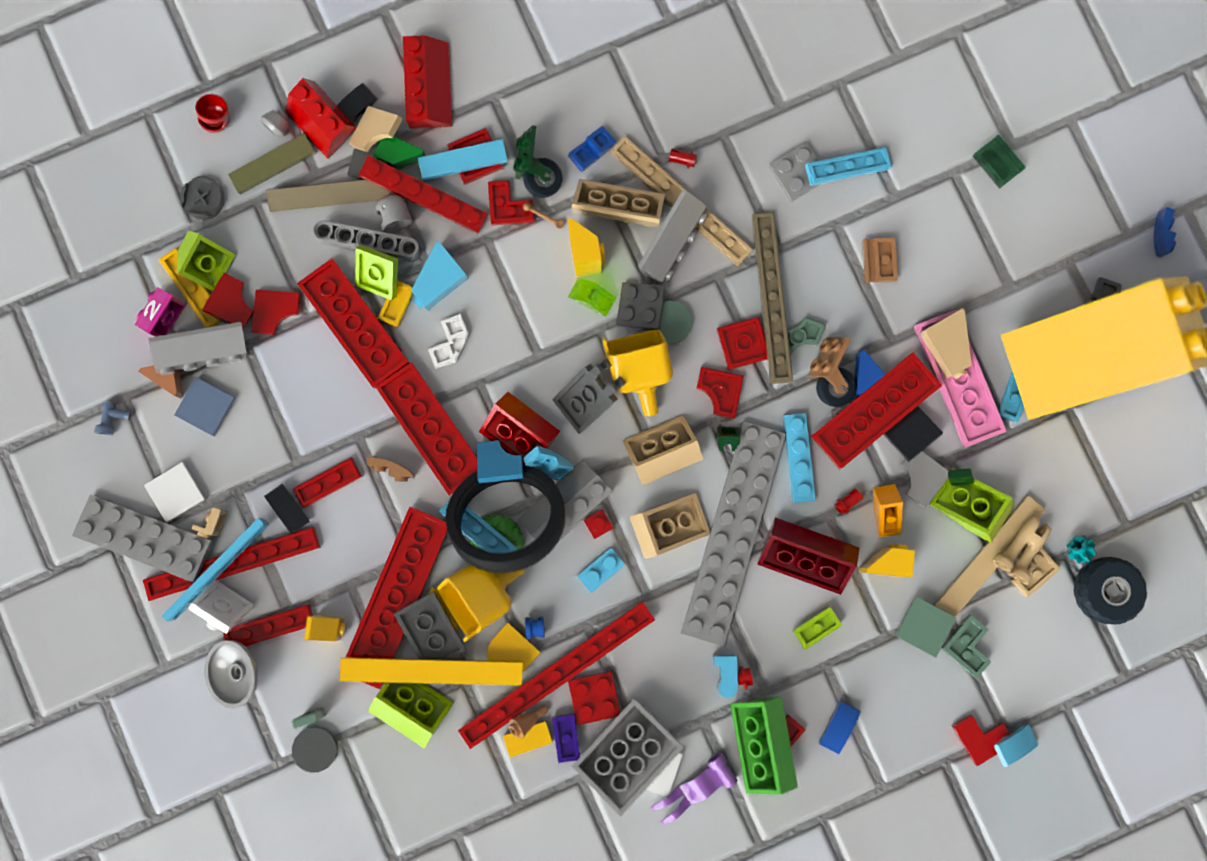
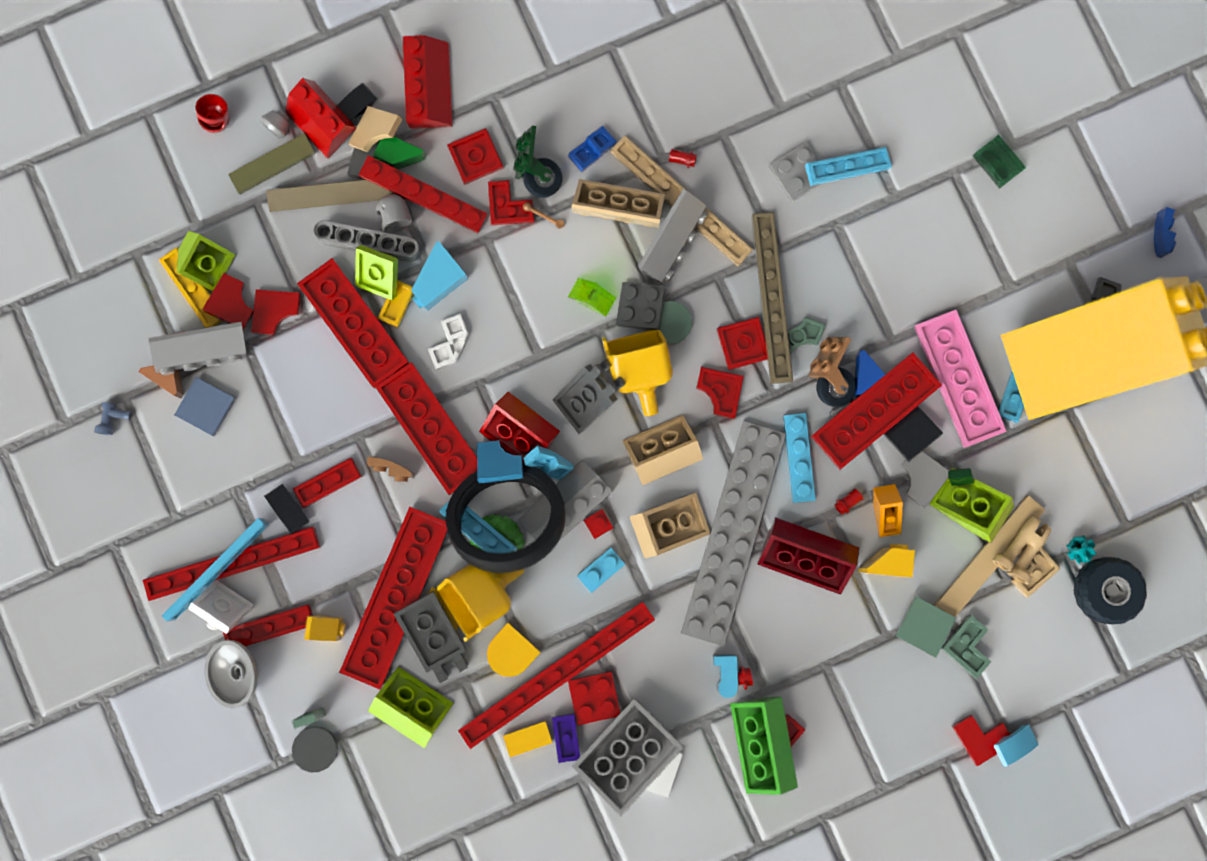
(142, 538): light grey plate -> none
(160, 313): dark pink slope -> none
(175, 492): white tile -> none
(202, 198): dark grey tile -> none
(214, 522): tan bracket -> none
(431, 671): yellow tile -> none
(462, 159): medium azure tile -> none
(522, 724): medium nougat cone -> none
(534, 627): blue wheel -> none
(586, 250): yellow slope -> none
(699, 788): medium lavender flag -> none
(728, 435): dark green tile -> none
(817, 628): lime plate -> none
(840, 727): blue slope -> none
(880, 260): medium nougat plate -> none
(949, 344): tan slope -> none

